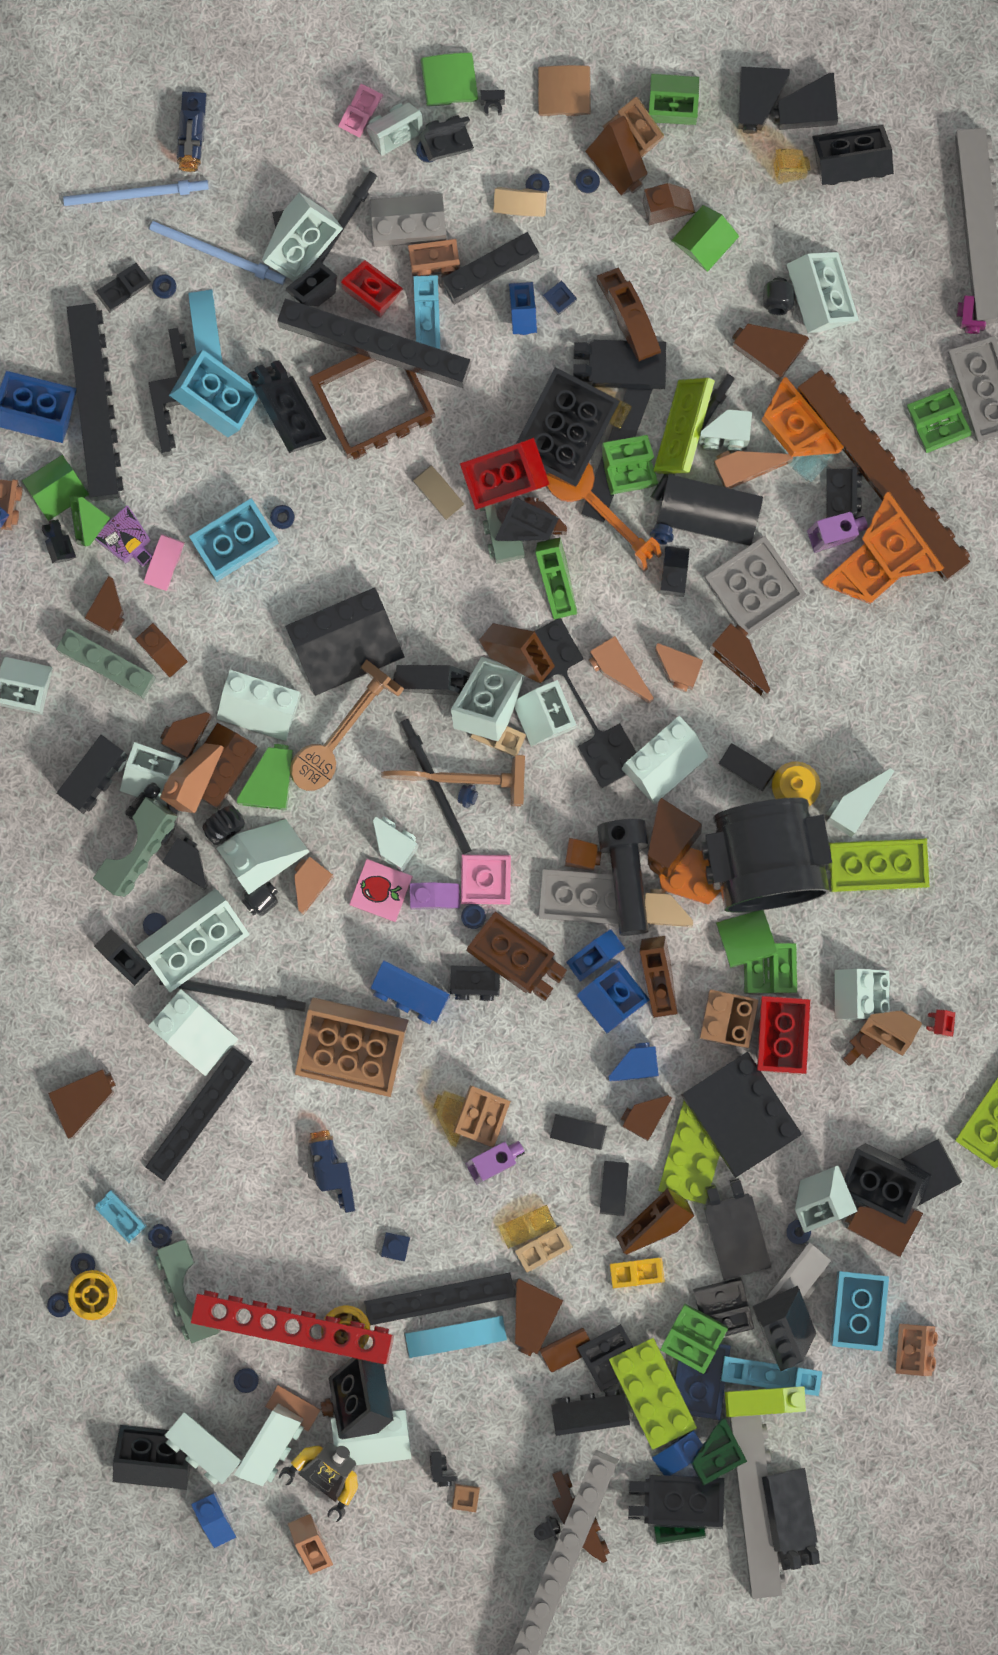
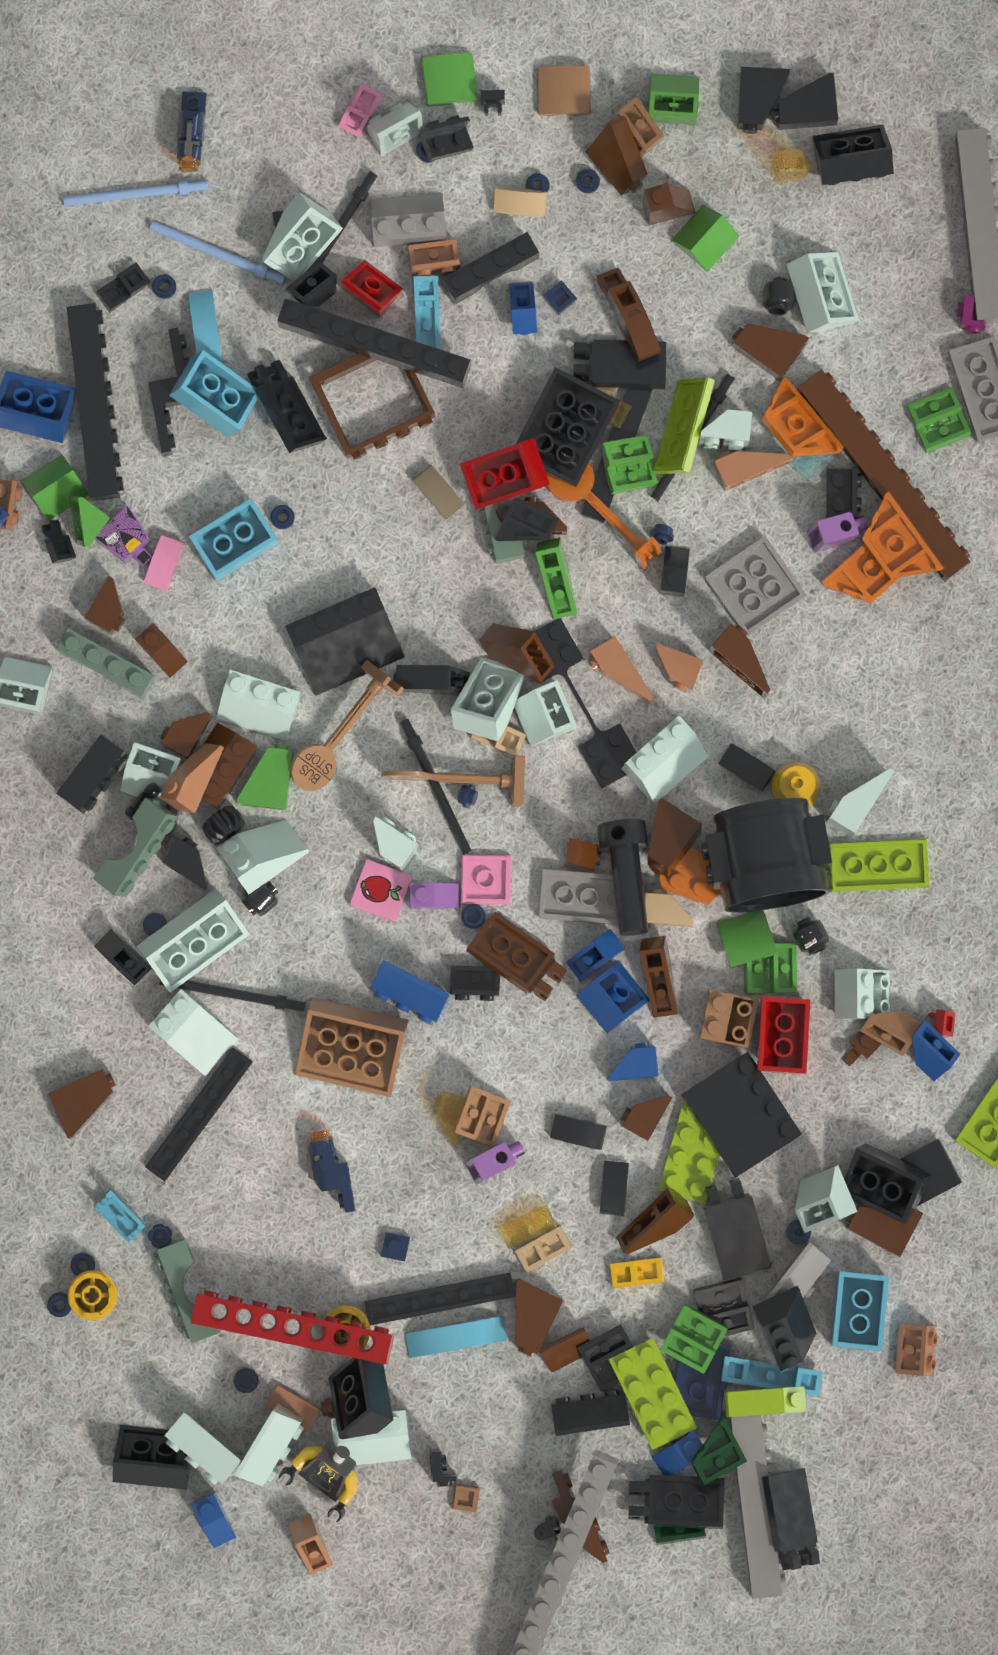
(310, 882): nougat slope -> none
(709, 510): black slope -> none
(811, 936): none -> black head
(932, 1051): none -> blue slope

